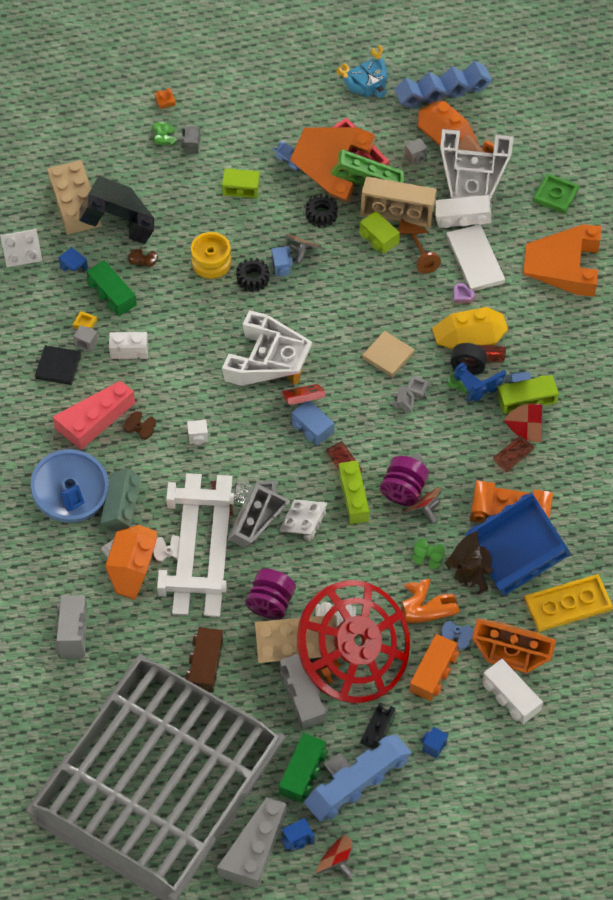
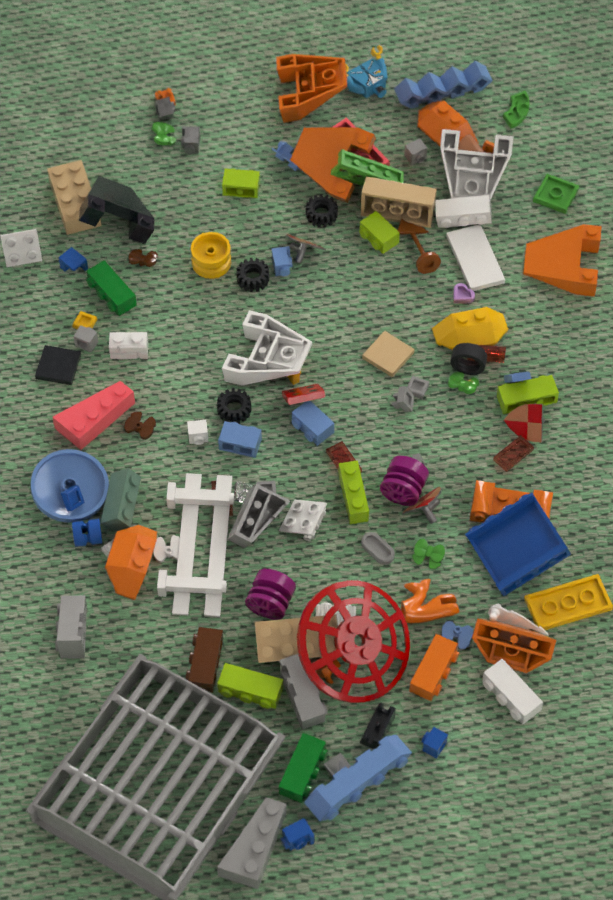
(94, 532): none -> blue wheel
(164, 108): none -> flat silver plate
(234, 415): none -> black tyre
(240, 439): none -> medium blue brick
(250, 686): none -> lime brick
(316, 82): none -> orange wedge
(338, 856): shield -> none
(378, 548): none -> light grey tile
(471, 562): dark brown helmet -> none
(476, 387): blue plate -> none
(499, 614): none -> white piece
(518, 110): none -> bright green tile

